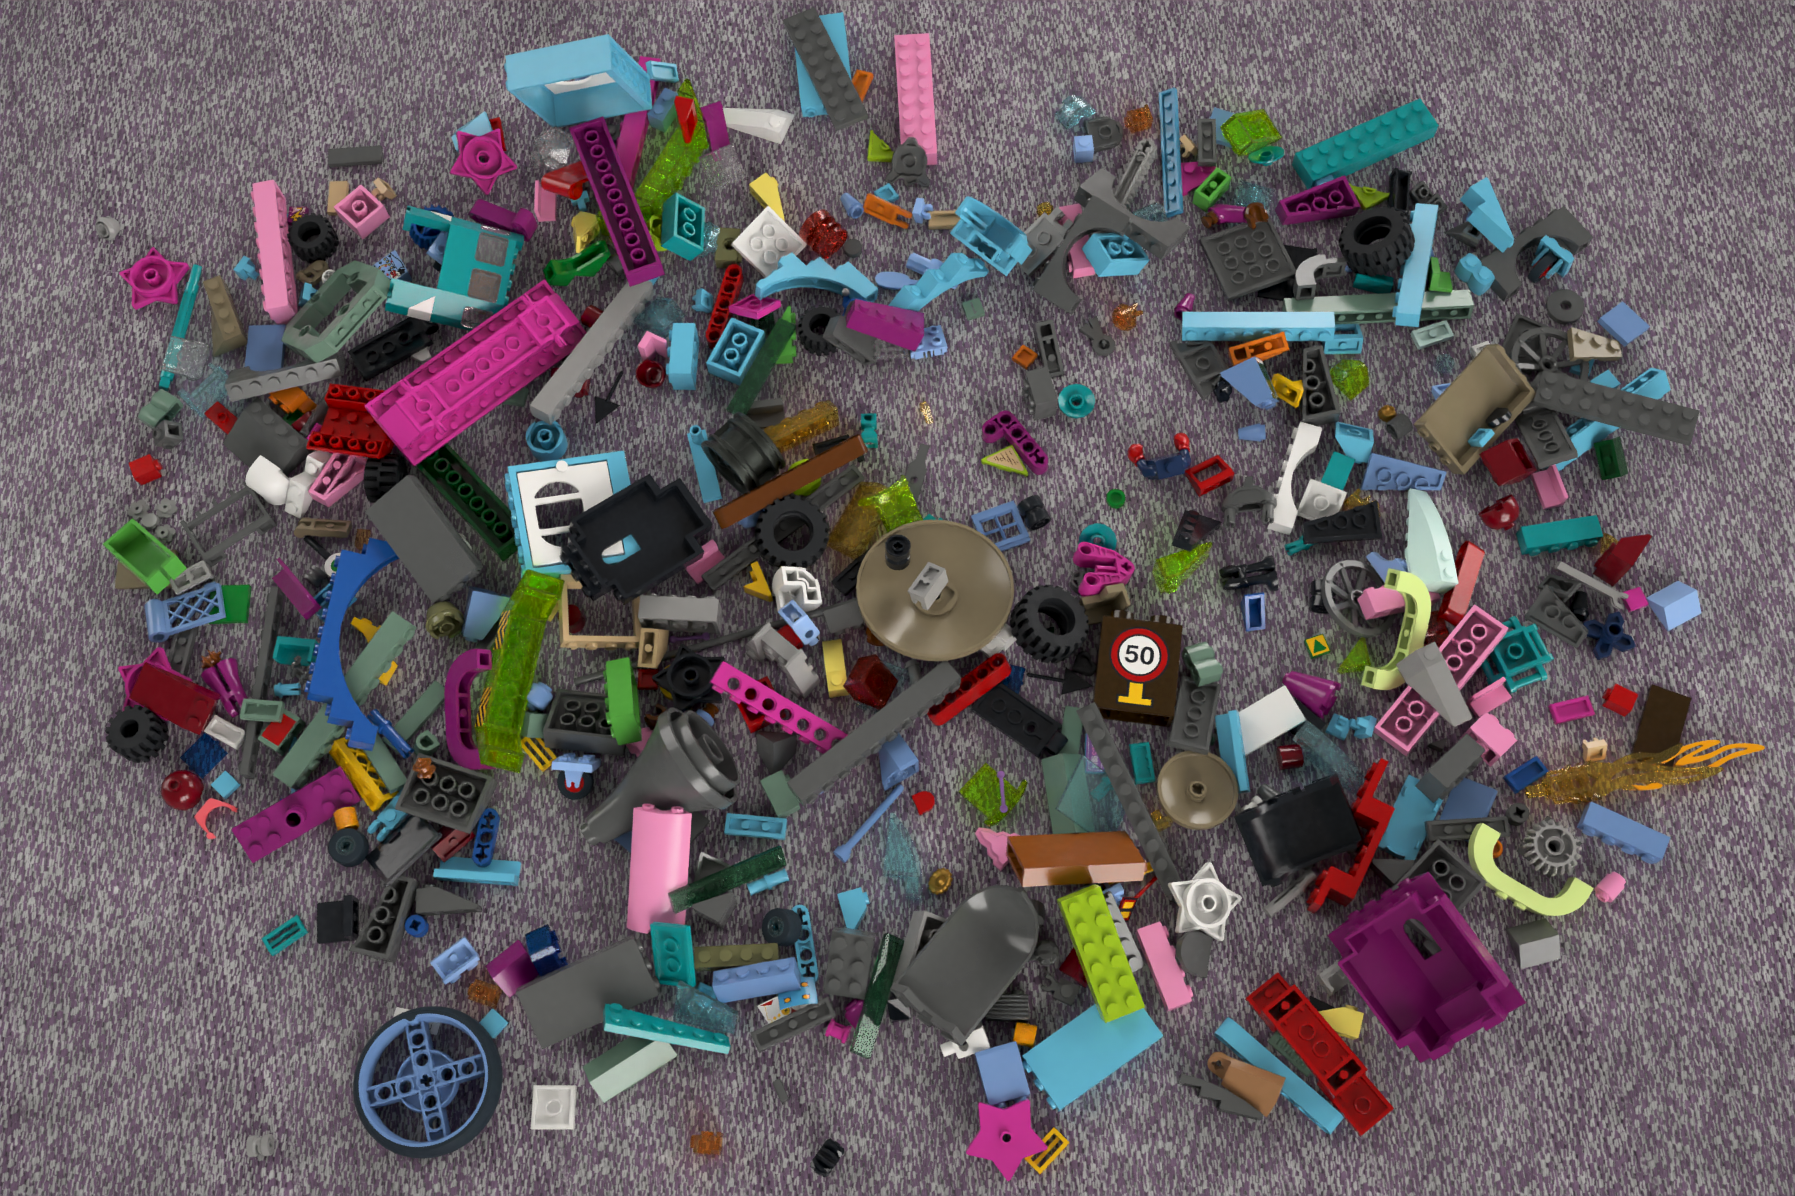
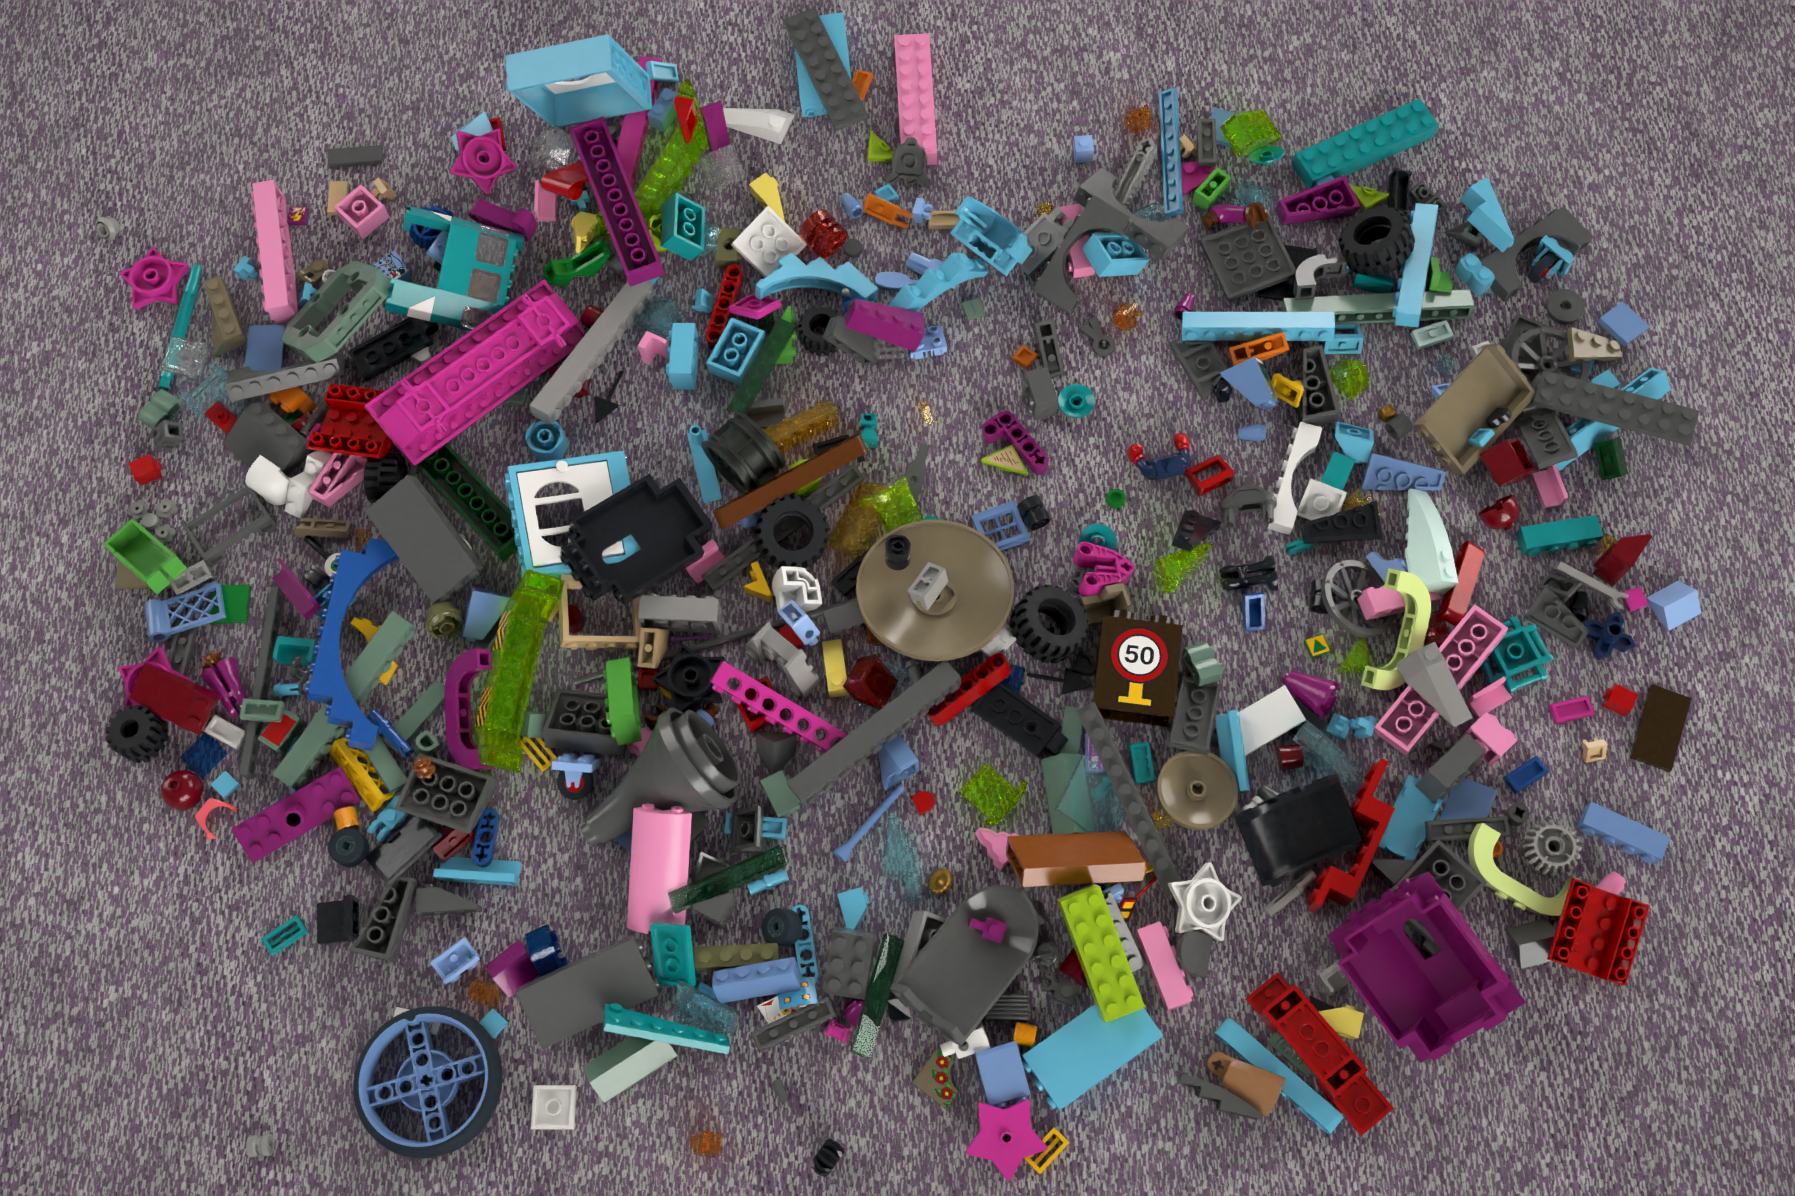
(305, 228): black tyre -> none
(421, 927): blue wheel -> none
(539, 696): medium blue head -> none
(650, 373): dark red hair -> none
(747, 830): none -> dark grey slope
(935, 1079): none -> dark tan tile
(991, 928): none -> magenta plate
(1003, 808): medium lavender hinge -> none
(1073, 109): clear light blue cylinder -> none
(1105, 132): dark grey tile -> none
(1598, 932): none -> red slope
(1653, 779): clear yellow piece -> none

